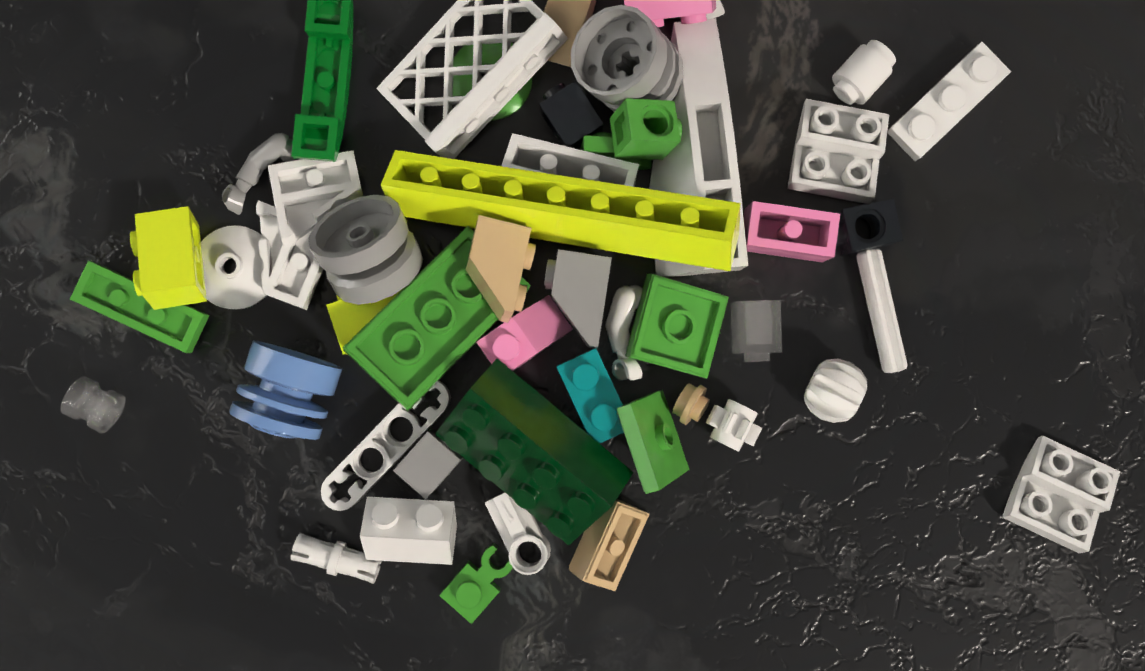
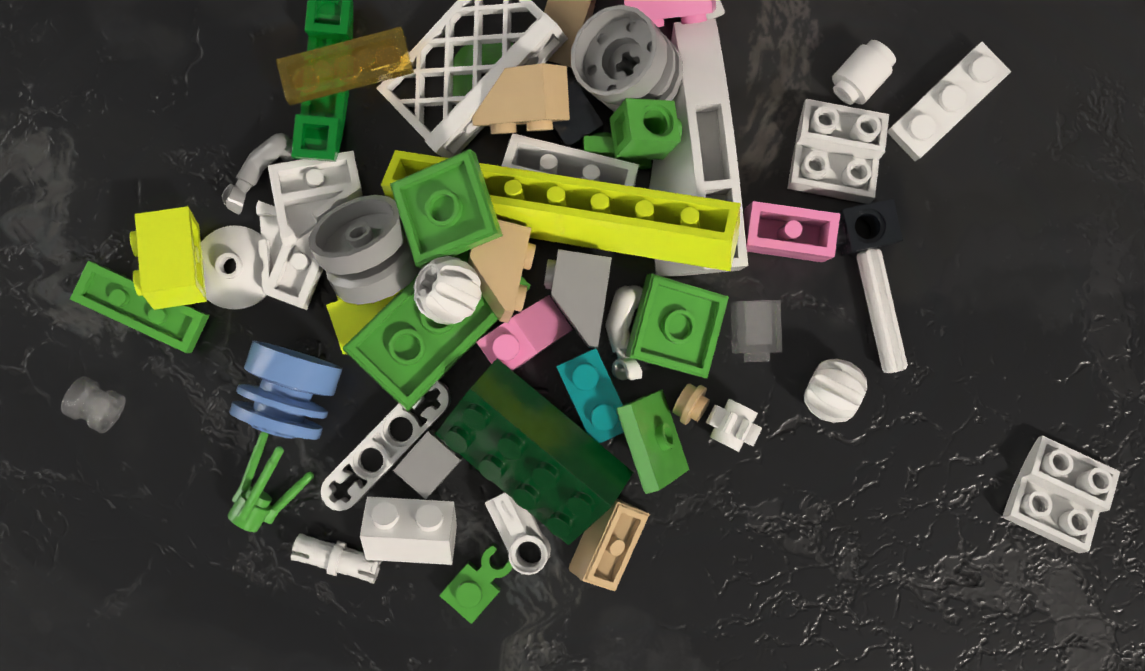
(252, 503): none -> bright green plant
(345, 66): none -> clear yellow plate
(446, 208): none -> bright green plate
(447, 290): none -> white piece
(526, 96): none -> tan slope

